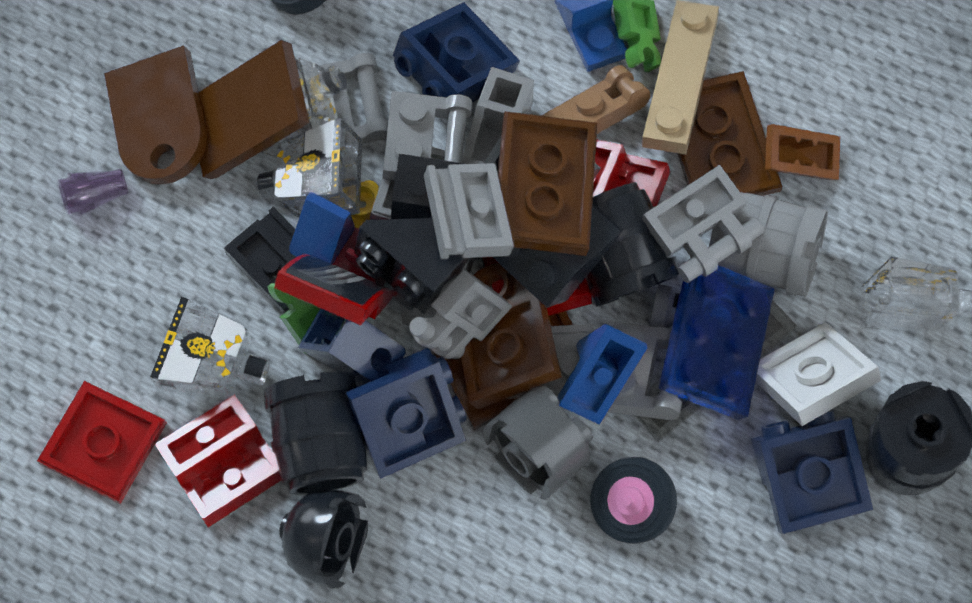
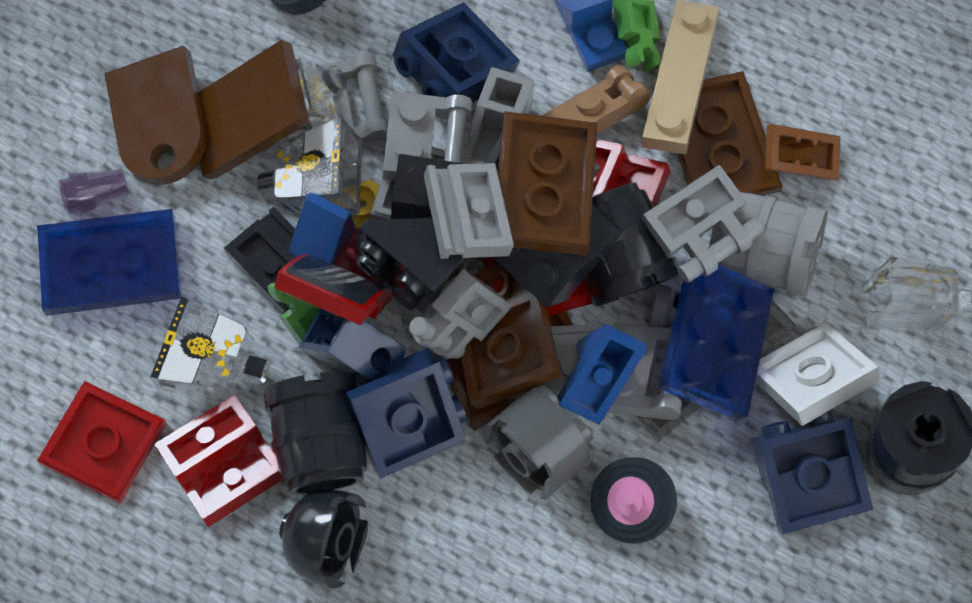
(109, 262): none -> clear blue plate

